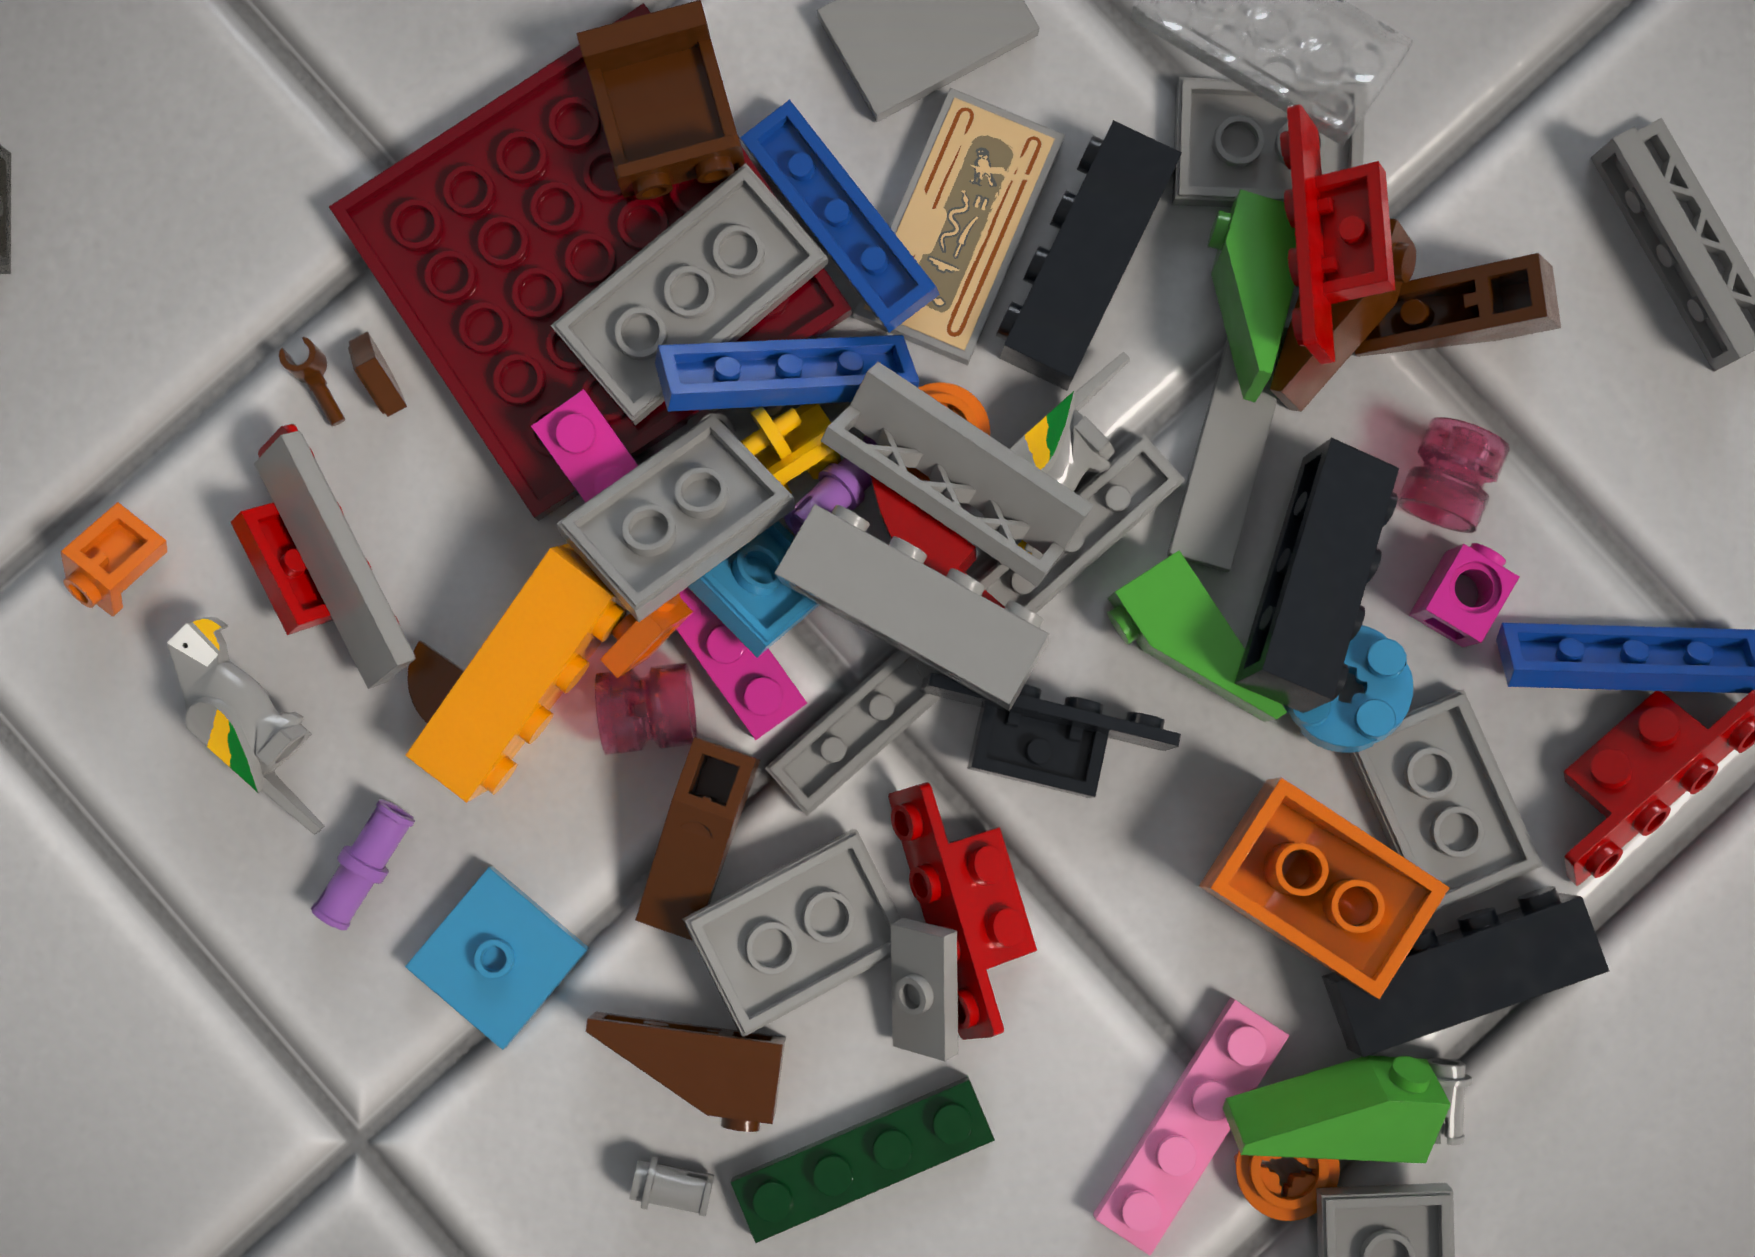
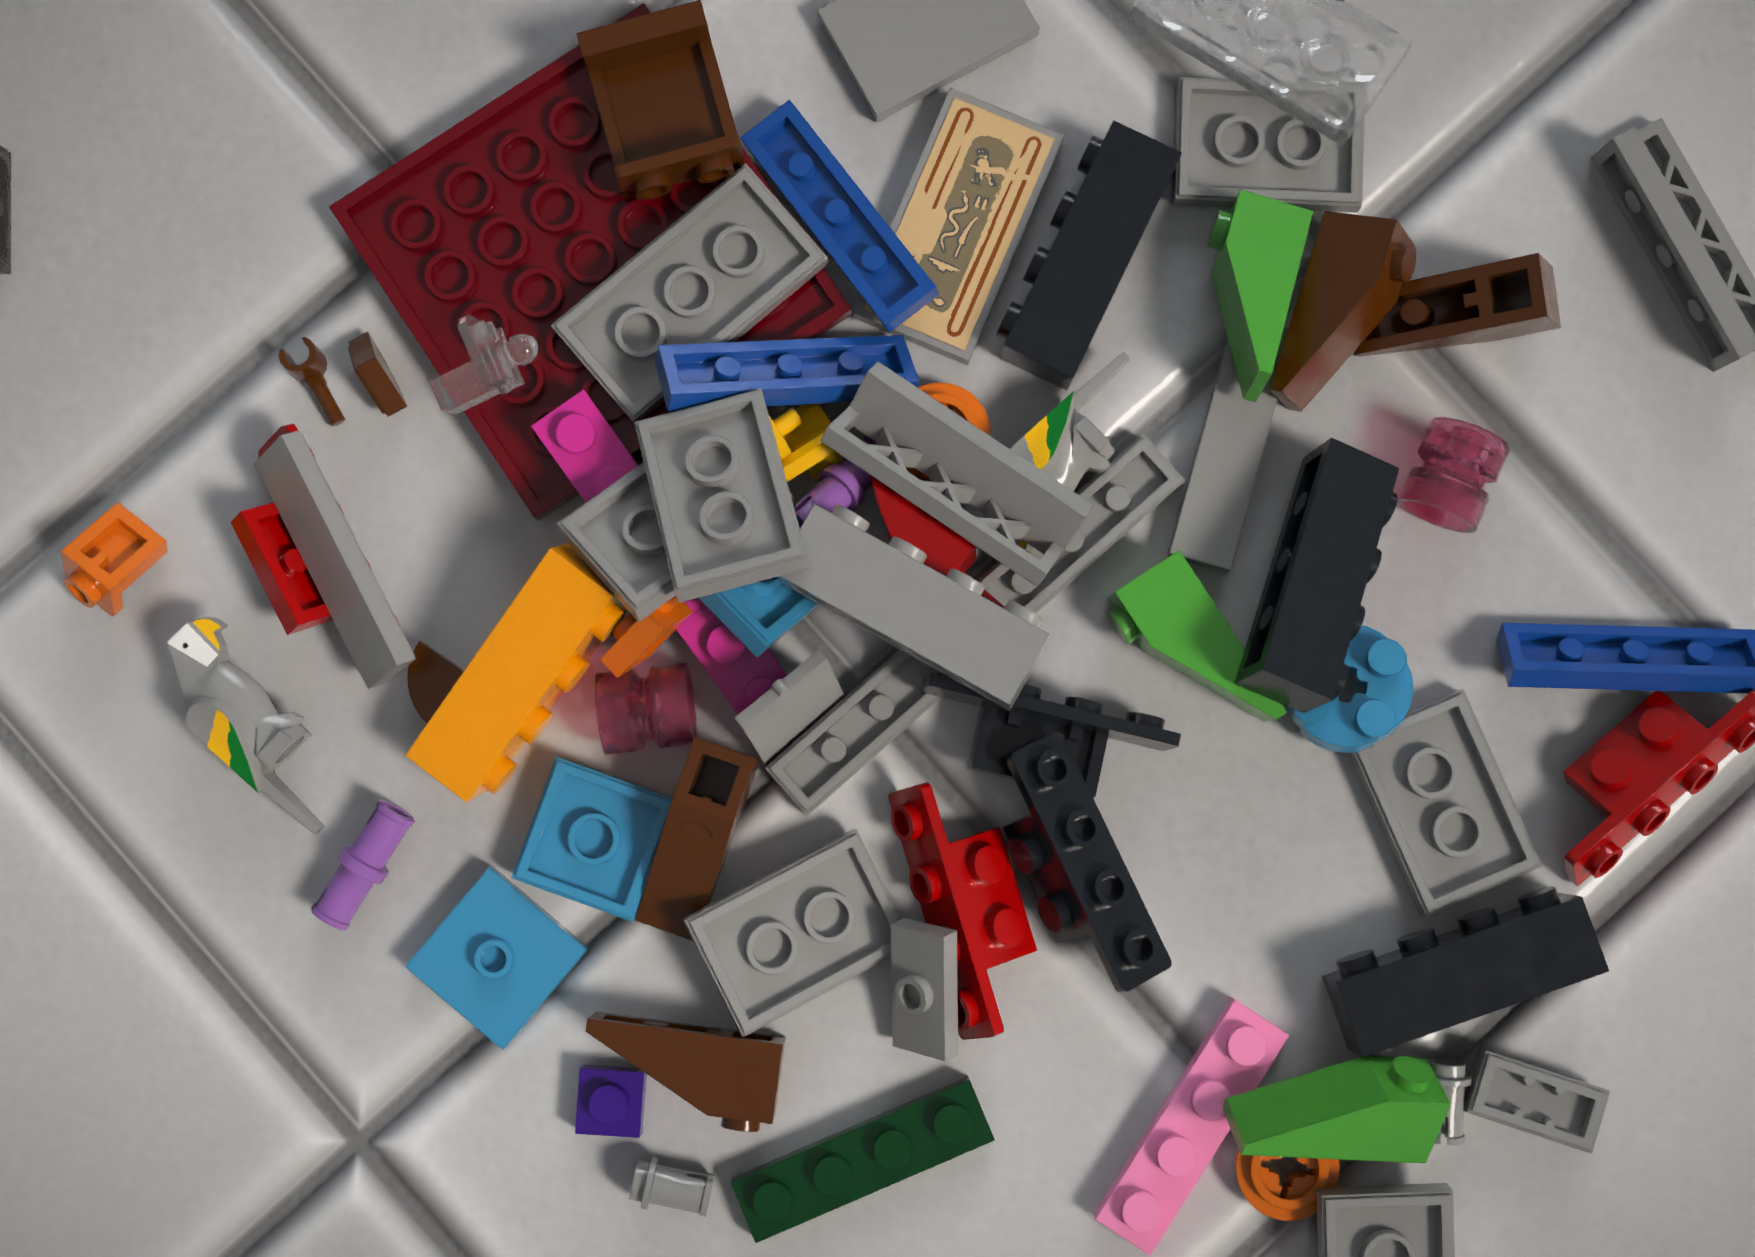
(491, 367): none -> clear piece
(593, 839): none -> dark azure plate
(610, 1101): none -> dark purple plate
(721, 496): none -> light grey tile
(790, 706): none -> light grey piece
(1077, 865): none -> black bracket
(1324, 886): orange slope -> none
(1339, 234): red bracket -> none
(1442, 609): dark pink brick -> none
(1535, 1100): none -> light grey plate

